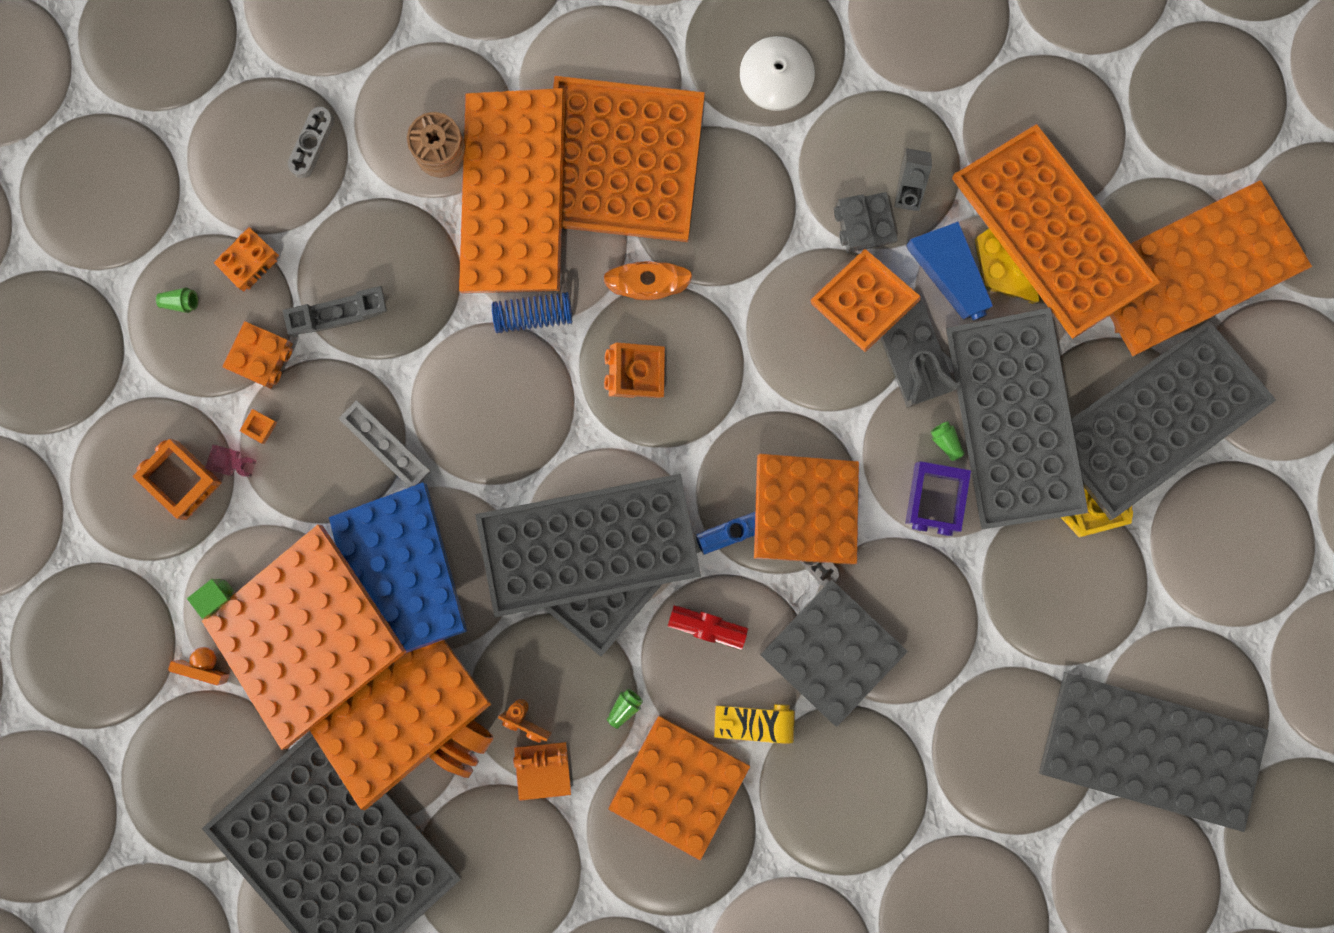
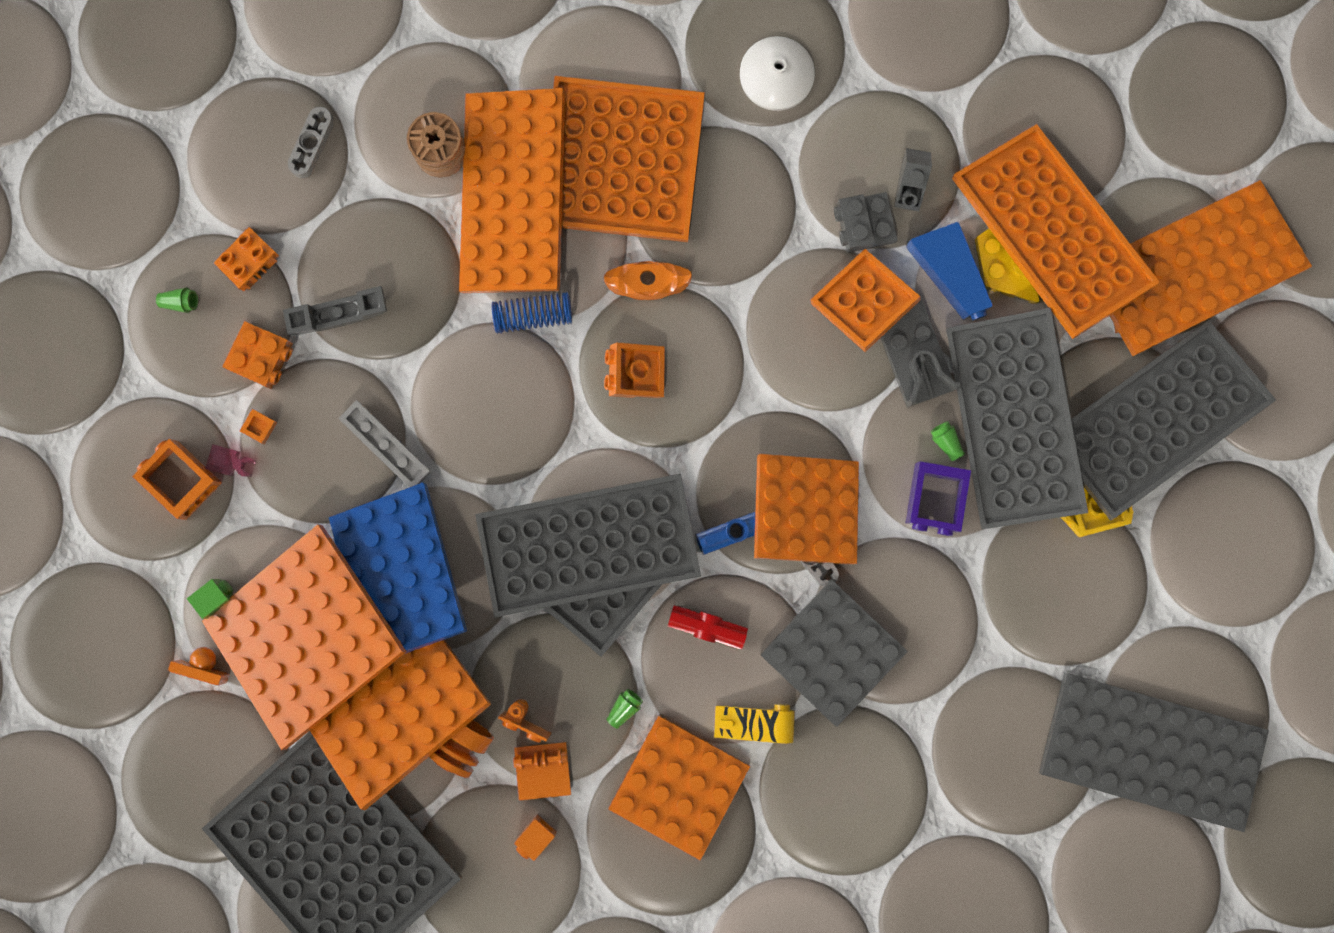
(534, 838): none -> orange brick

